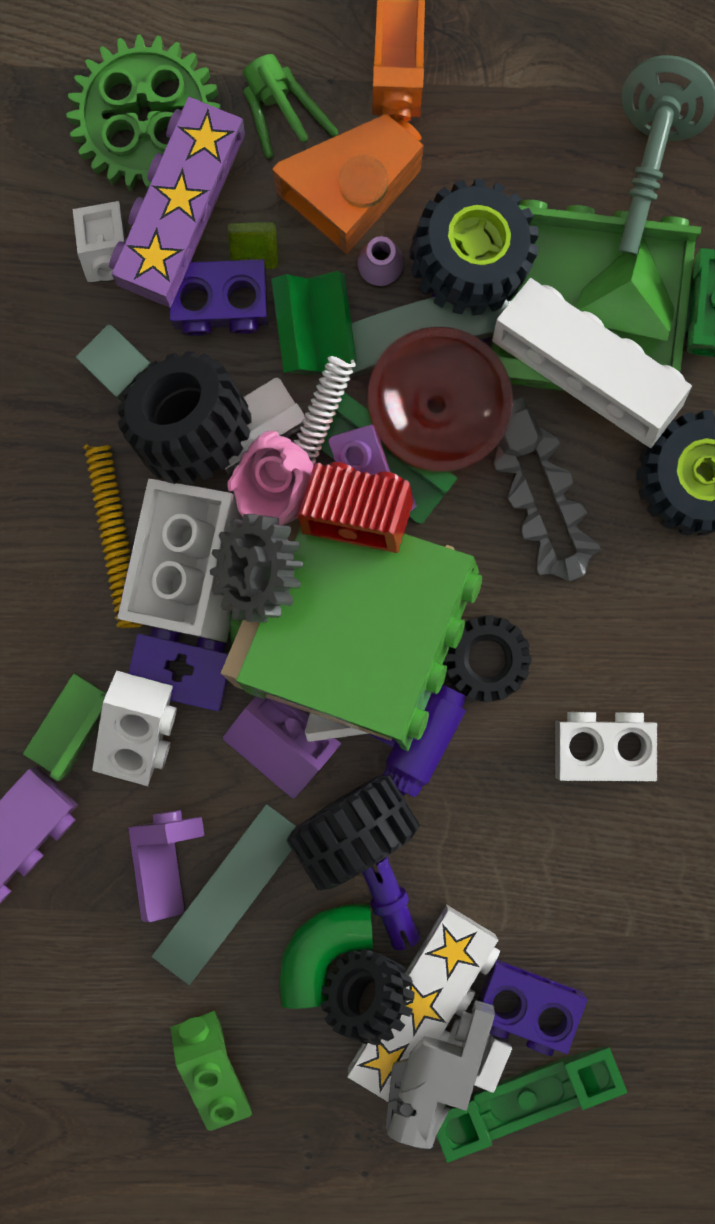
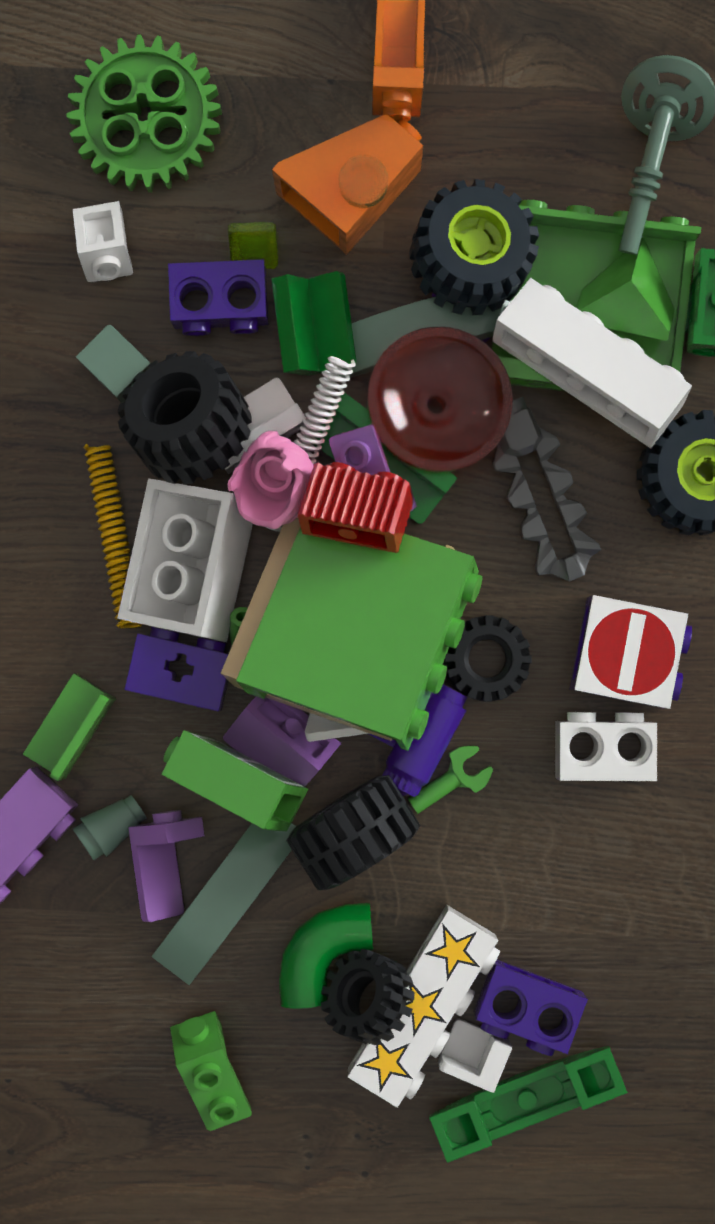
(108, 827): none -> sand green cone
(133, 728): white brick -> none
(178, 201): medium lavender brick -> none
(233, 781): none -> bright green brick
(254, 571): dark grey gear -> none
(270, 84): bright green plant -> none
(380, 271): lavender cone -> none
(390, 904): dark purple pin -> none
(436, 1077): light grey plate -> none
(452, 779): none -> bright green bar
(630, 652): none -> piece

